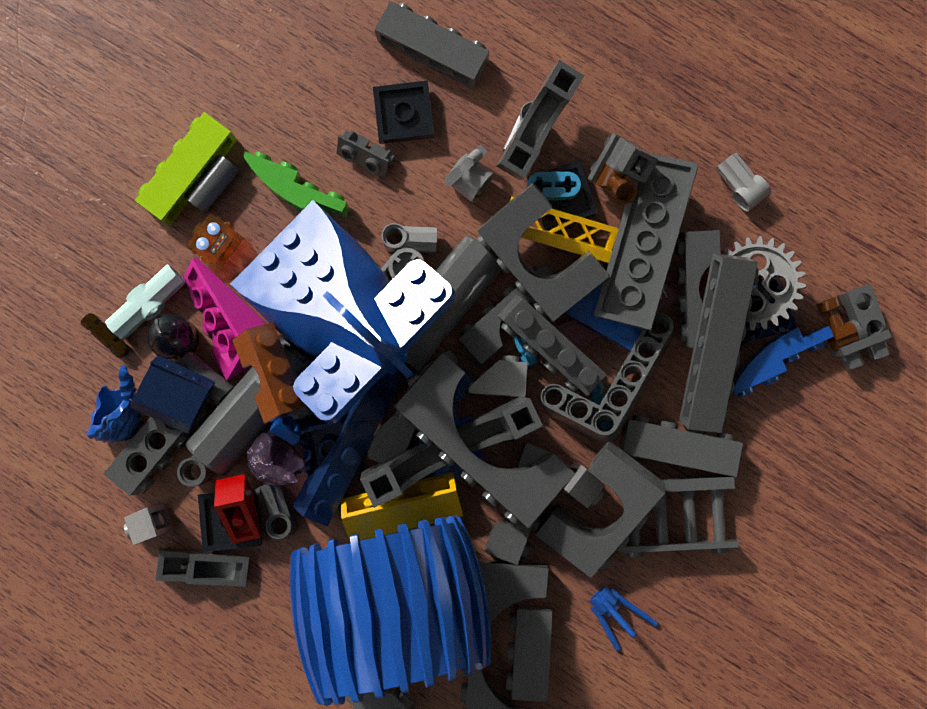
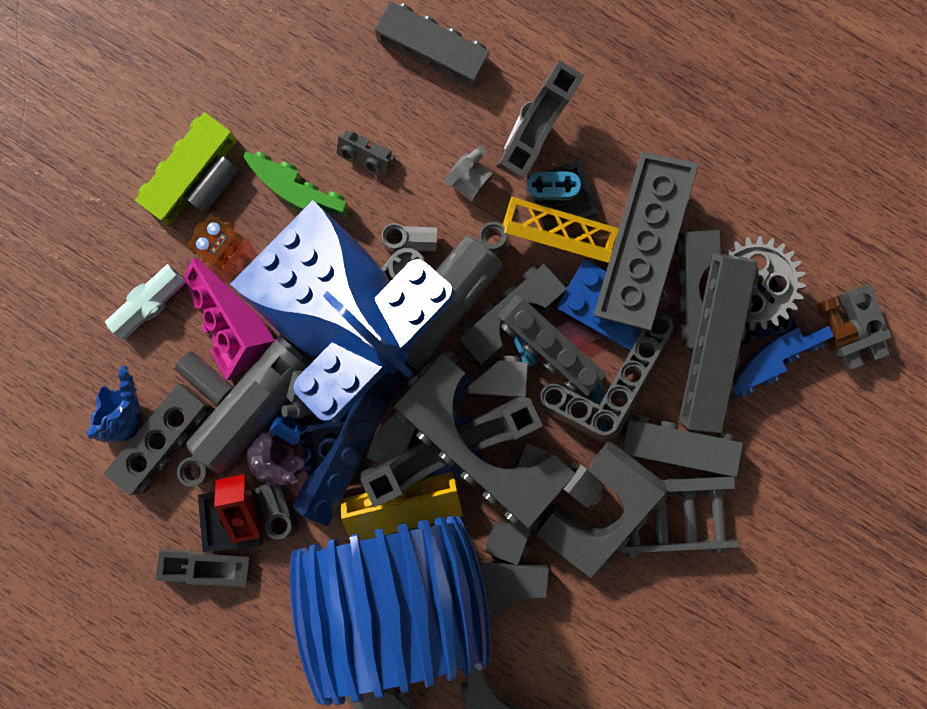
(104, 335): dark brown axle -> none
(148, 523): light grey slope -> none
(172, 336): black helmet -> none
(172, 394): dark blue slope -> none
(263, 351): dark orange arch -> none
(403, 112): black plate -> none
(529, 653): dark grey brick -> none
(554, 292): dark grey arch -> none
(605, 603): blue plant -> none
(617, 161): dark grey hips -> none
(746, 187): light grey piece -> none

